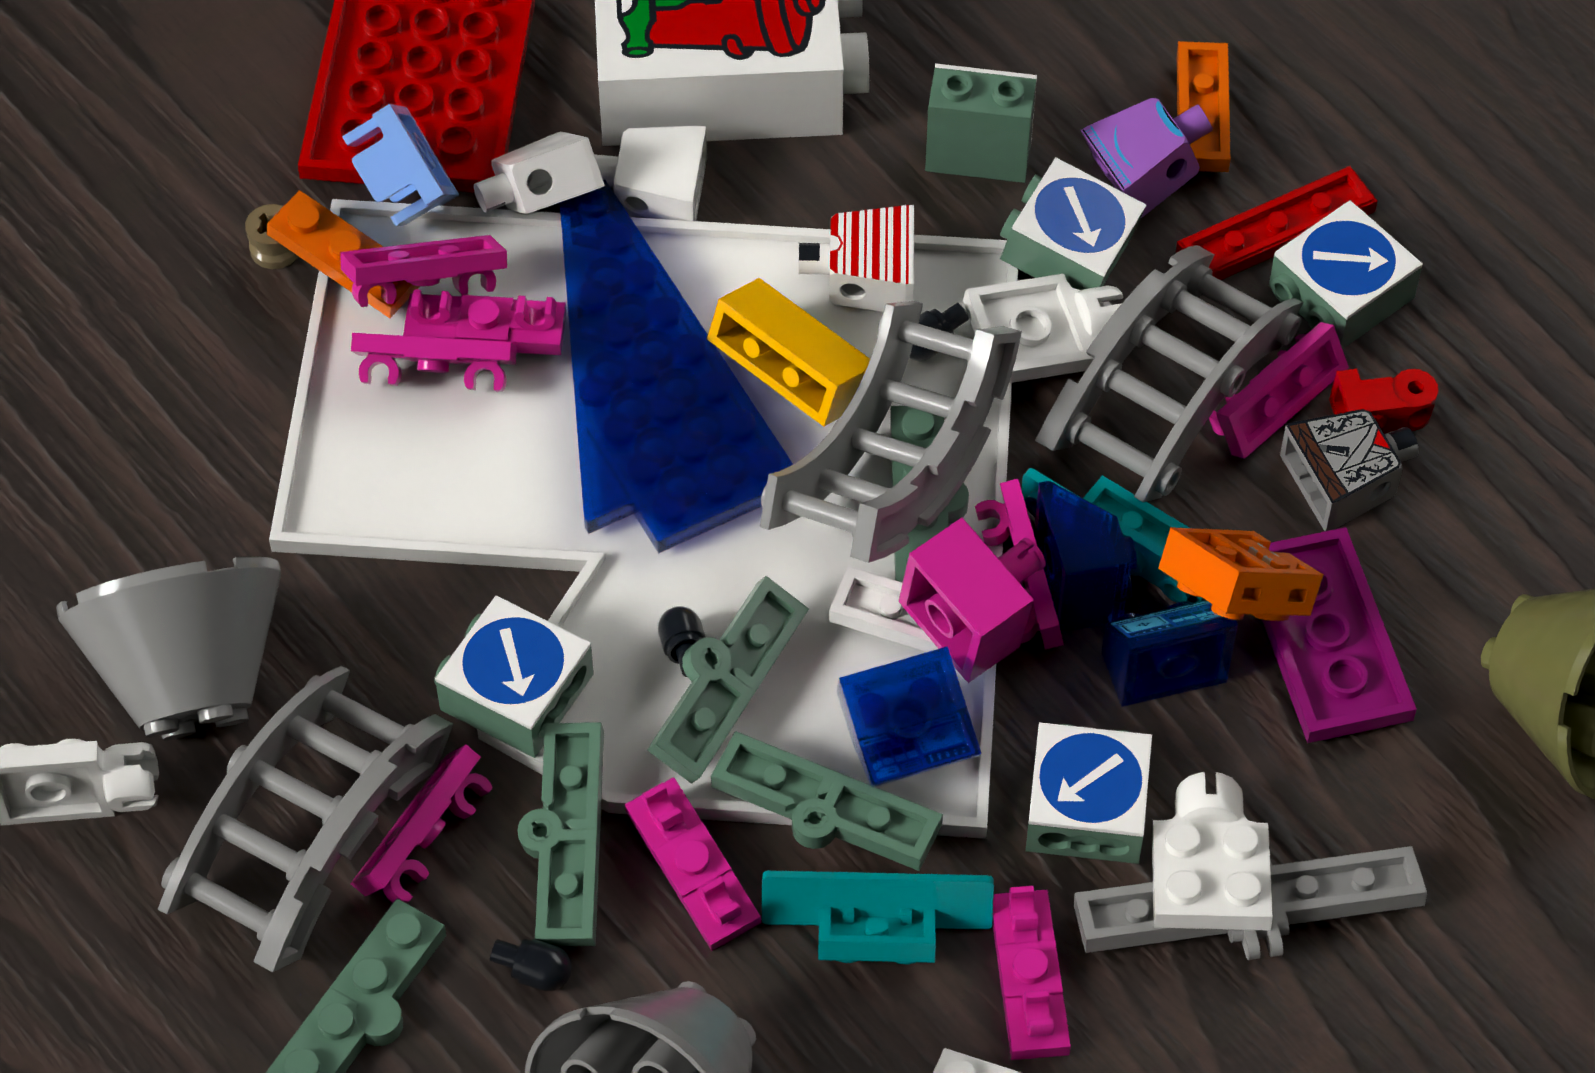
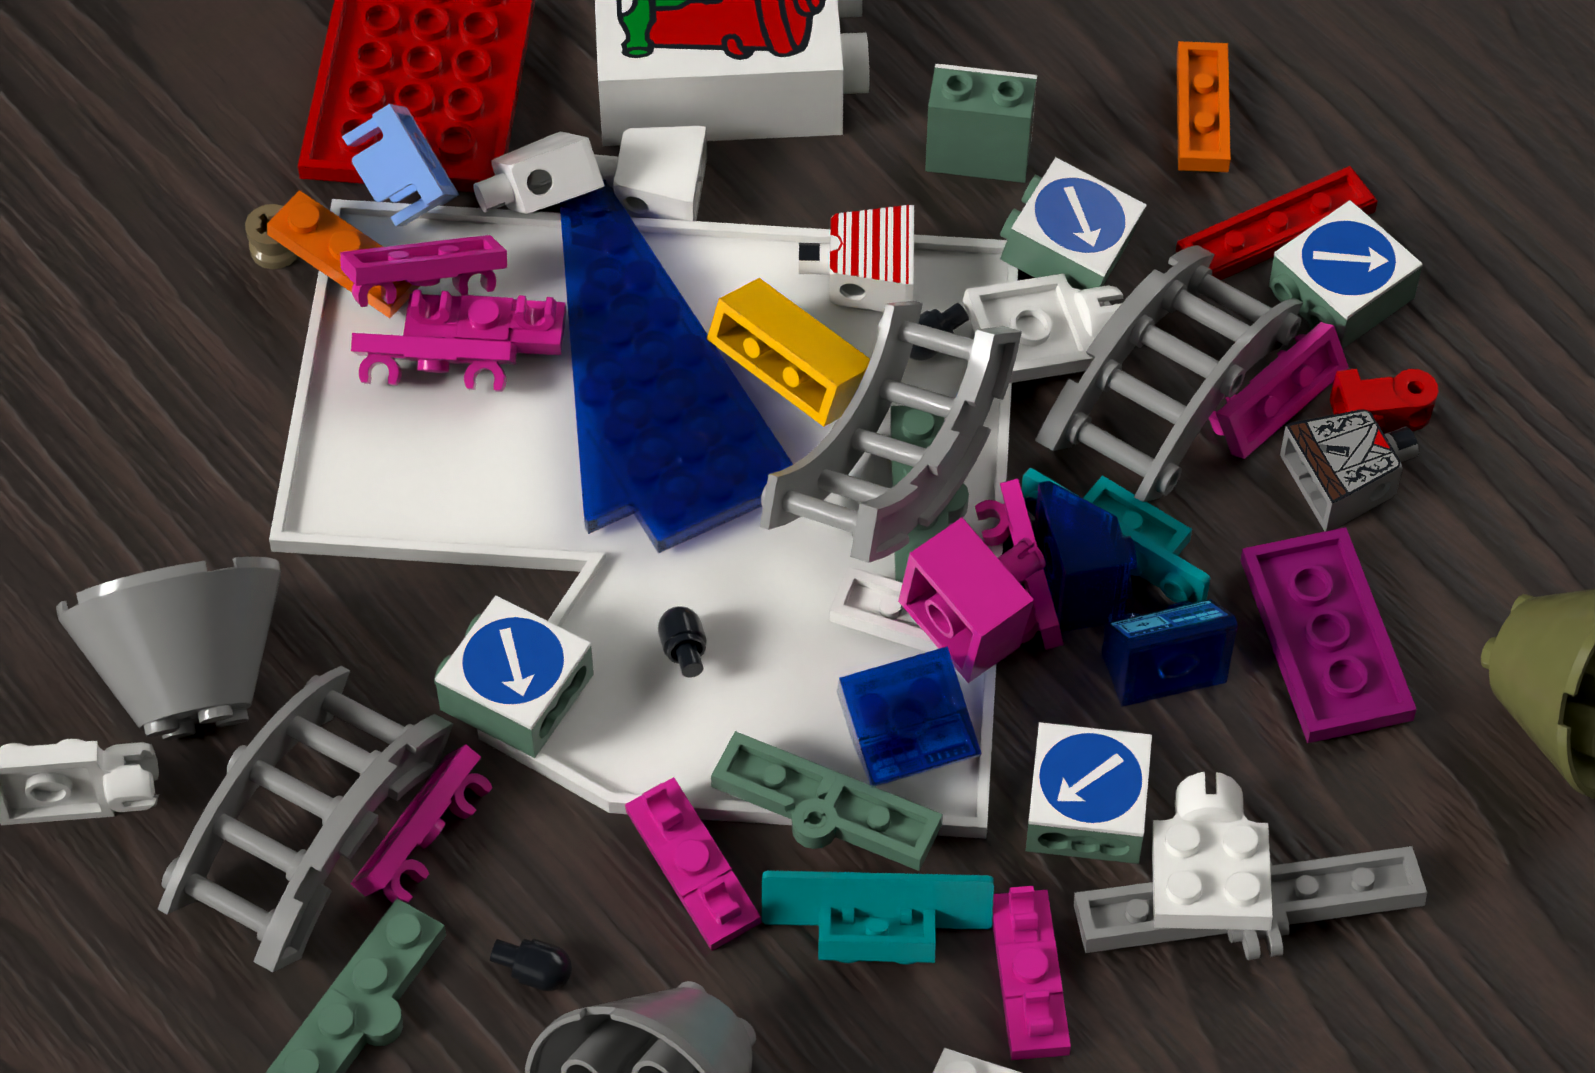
(567, 834): sand green hinge -> none
(726, 678): sand green hinge -> none
(1147, 150): medium lavender torso -> none
(1239, 573): orange piece -> none

